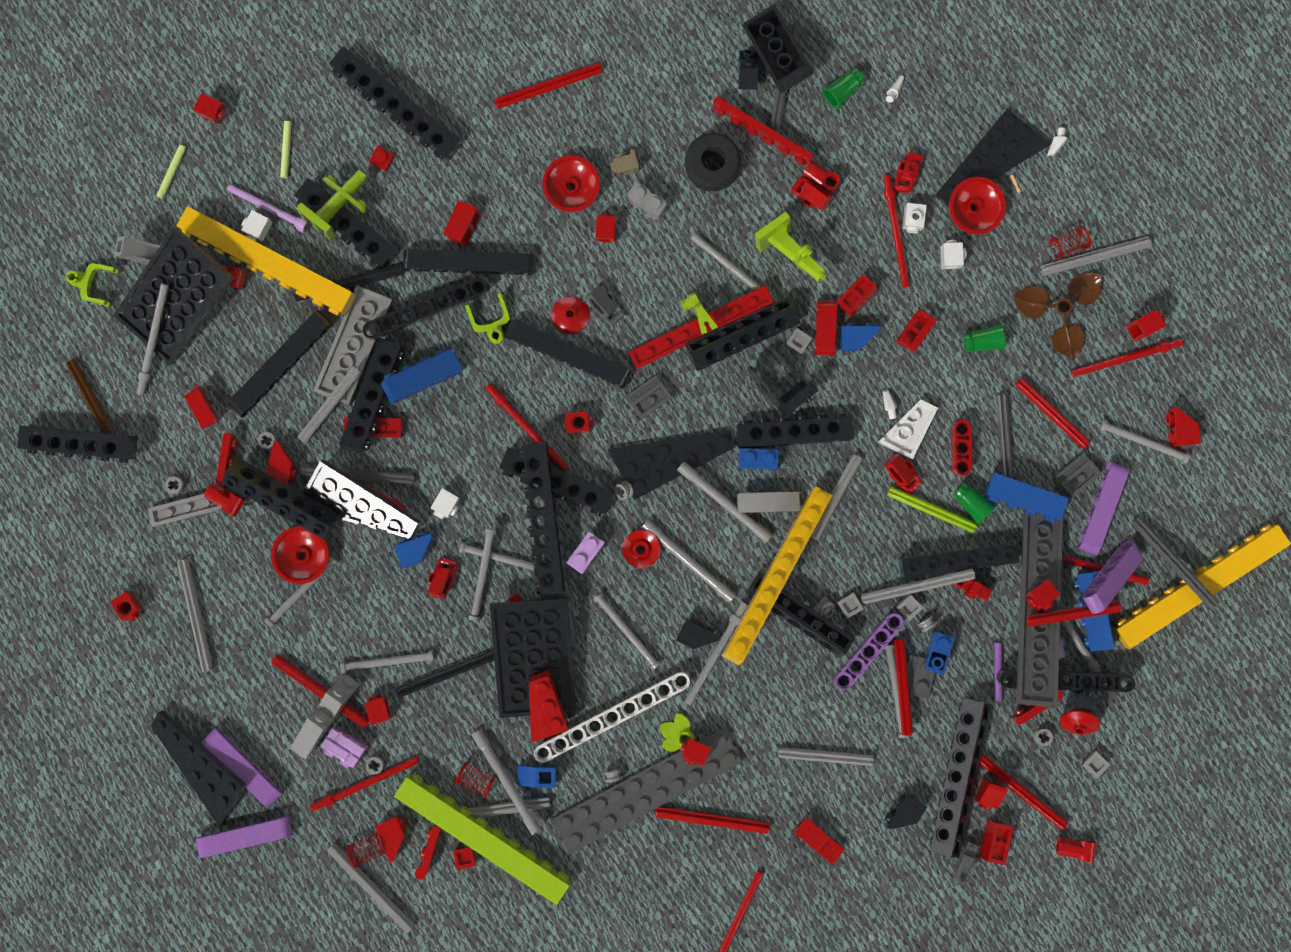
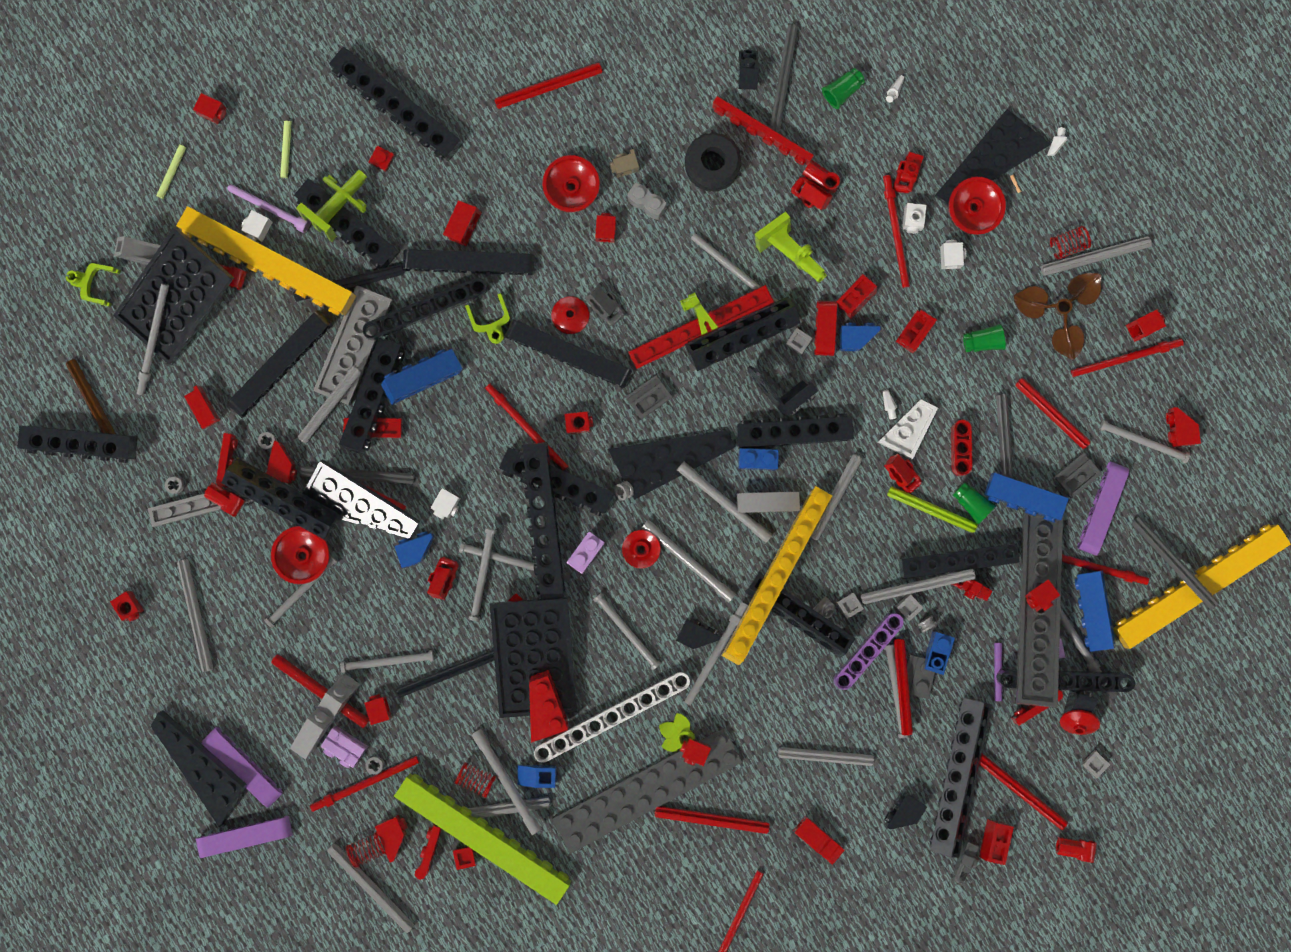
(613, 775): light grey bush -> none
(777, 48): black brick -> none
(990, 794): red slope -> none
(1038, 740): light grey bush -> none
(1069, 614): red axle -> none
(1112, 577): medium lavender beam -> none

